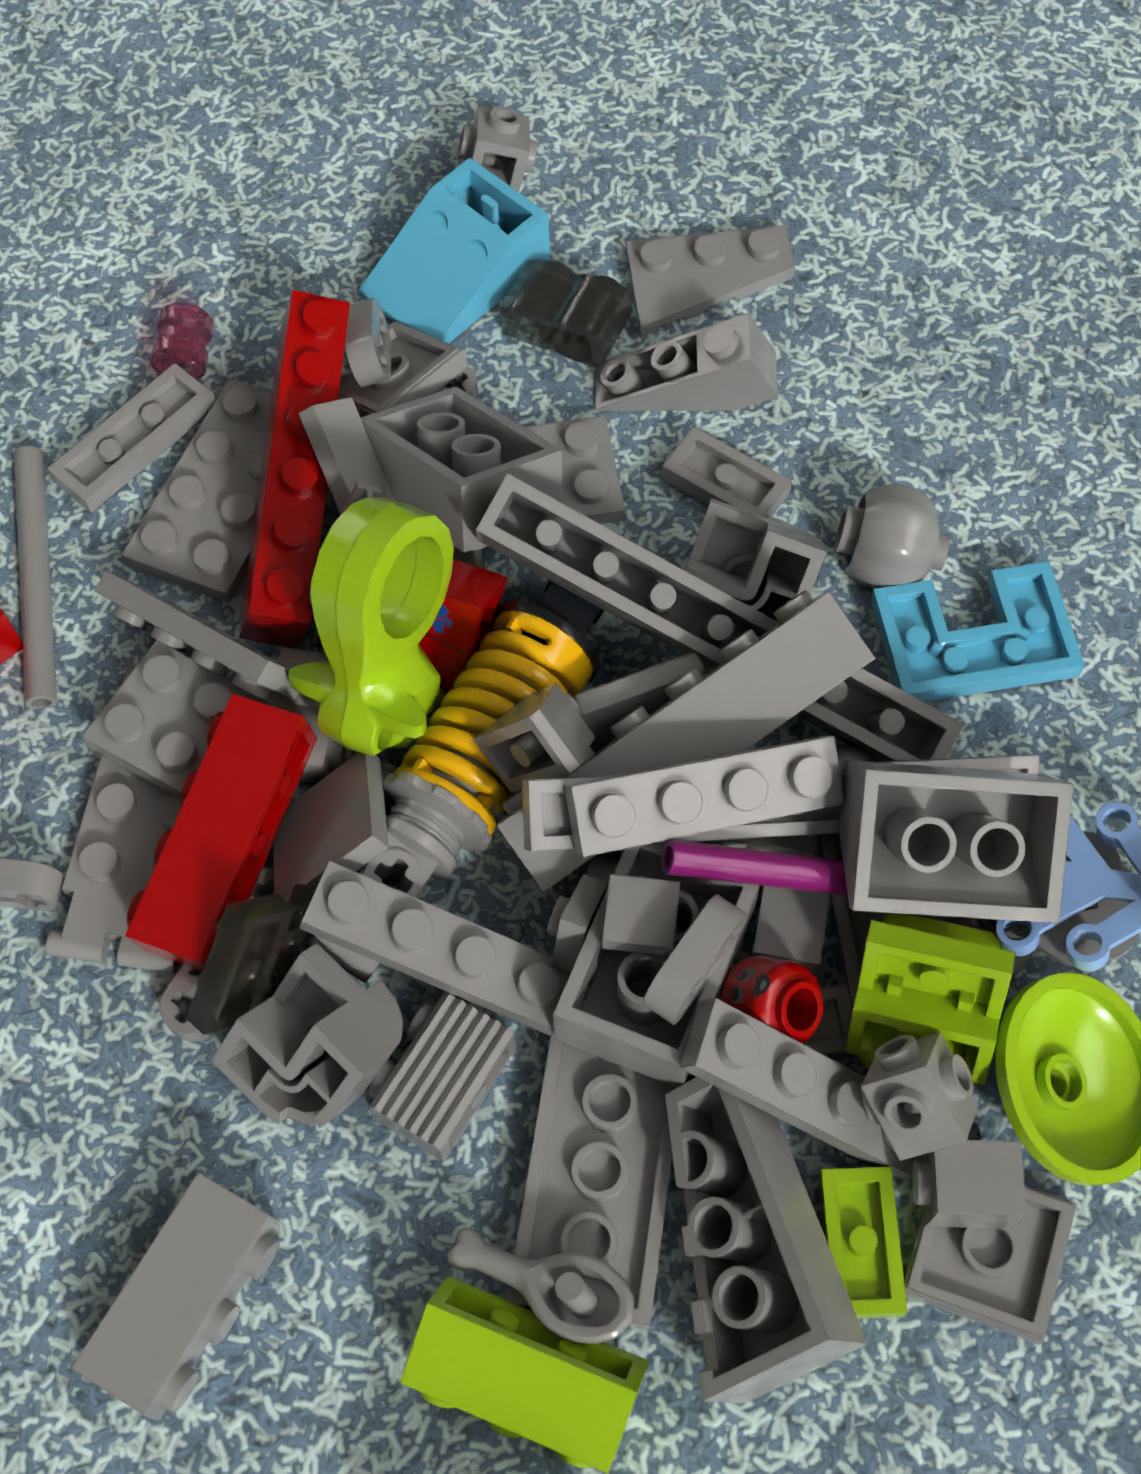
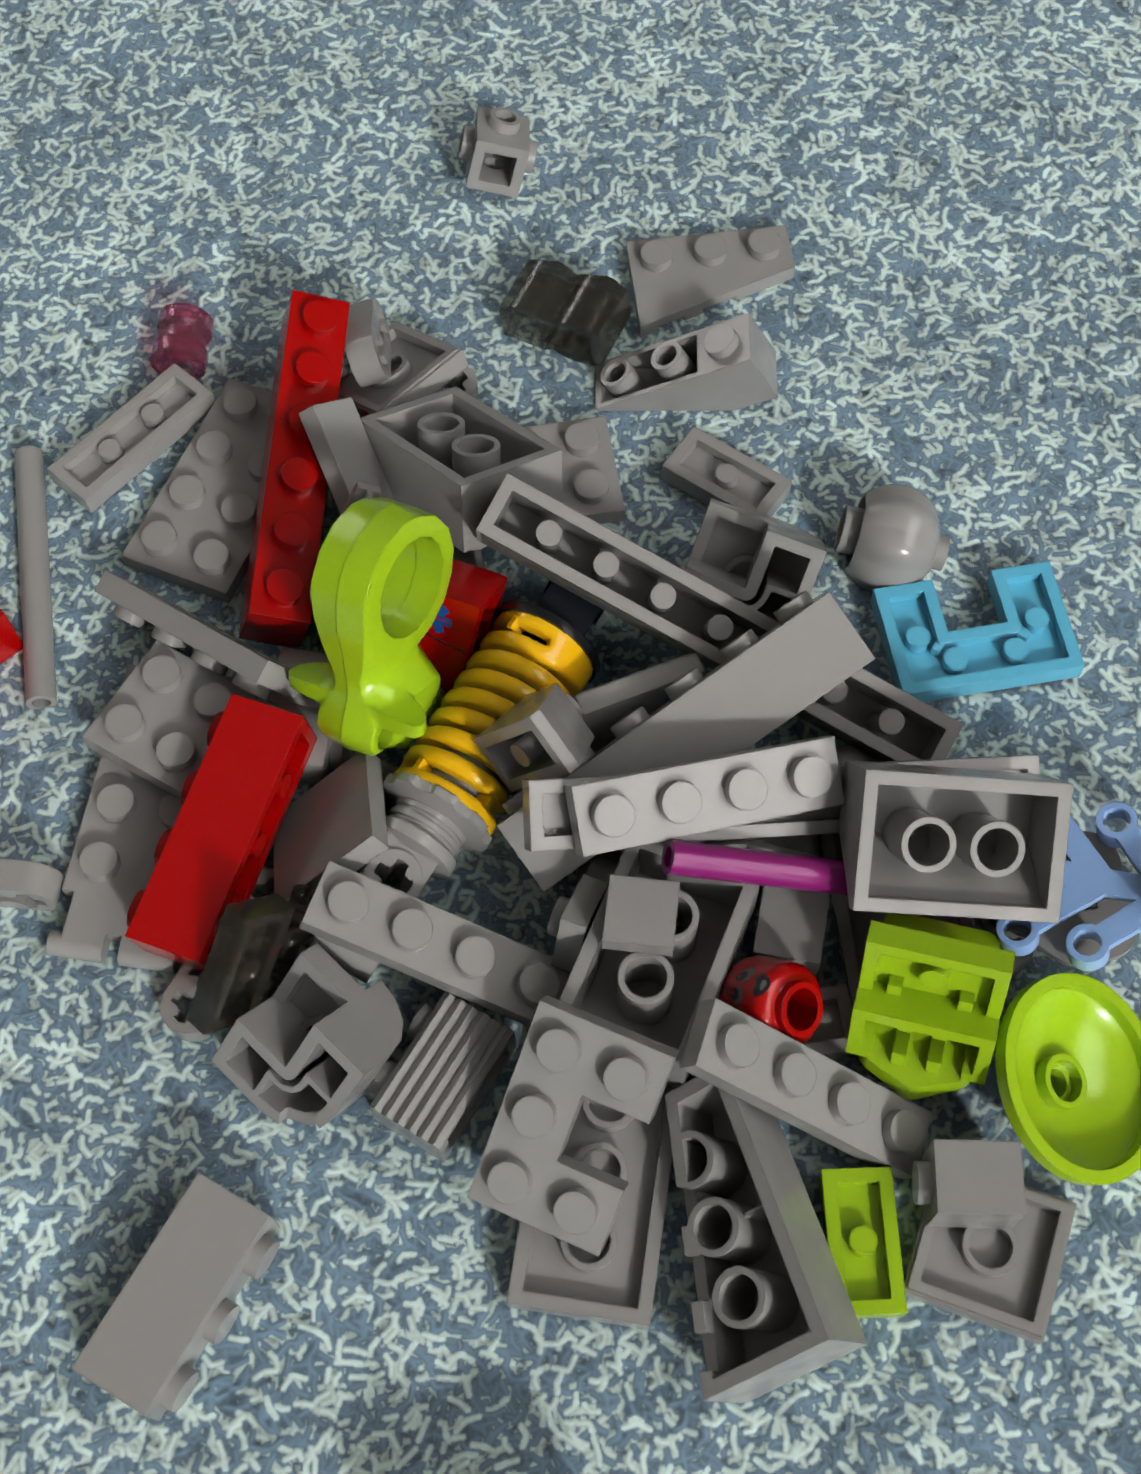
(458, 253): medium azure slope -> none
(522, 1377): lime brick -> none
(524, 1160): none -> light grey plate
(567, 1292): light grey piece -> none
(694, 959): light grey beam -> none
(919, 1095): light grey brick -> none

